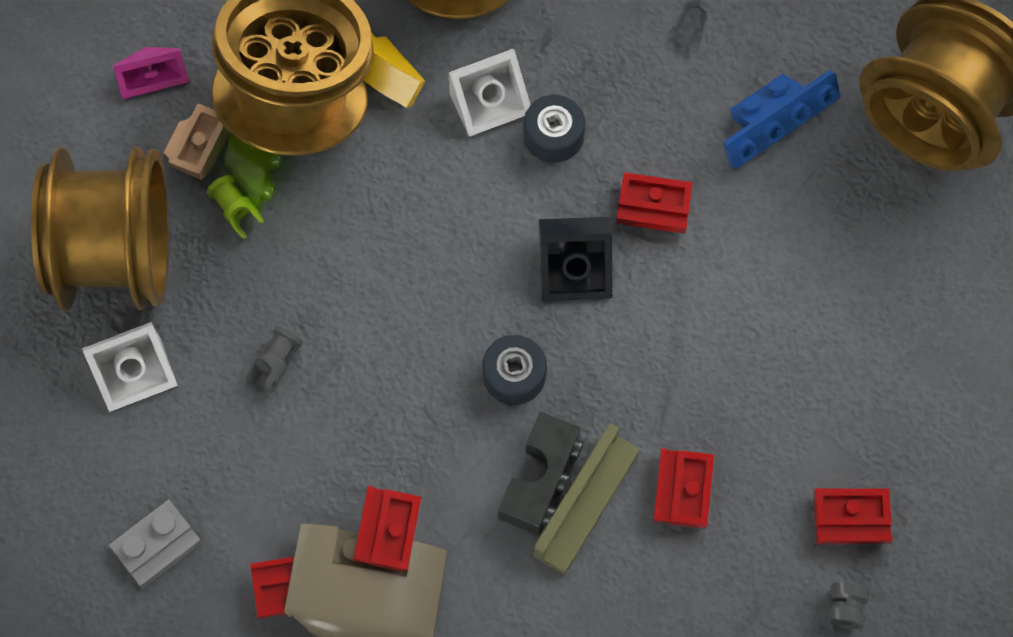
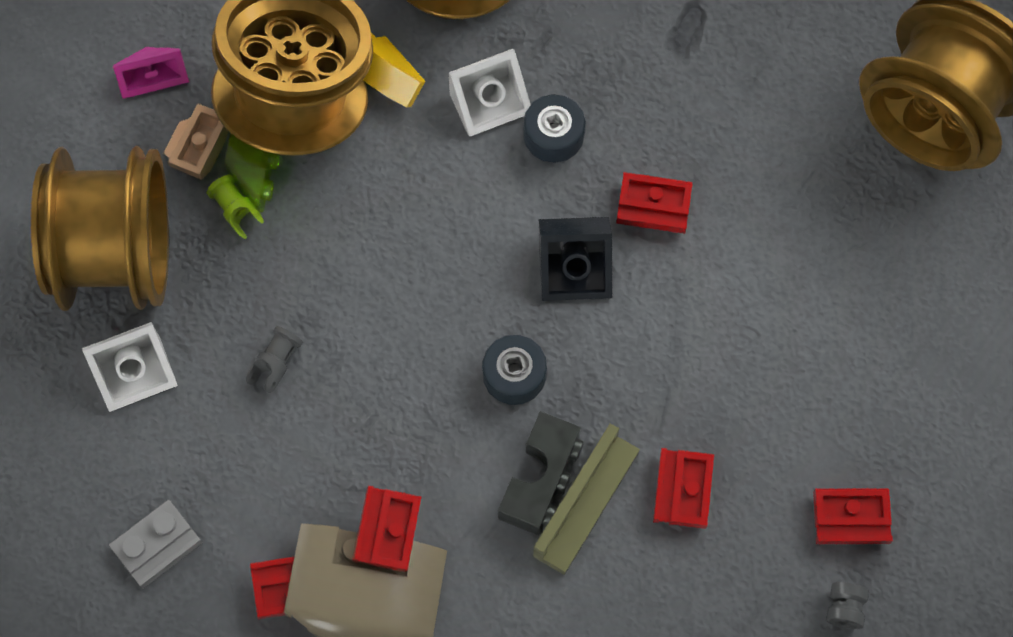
(777, 112): blue bracket -> none

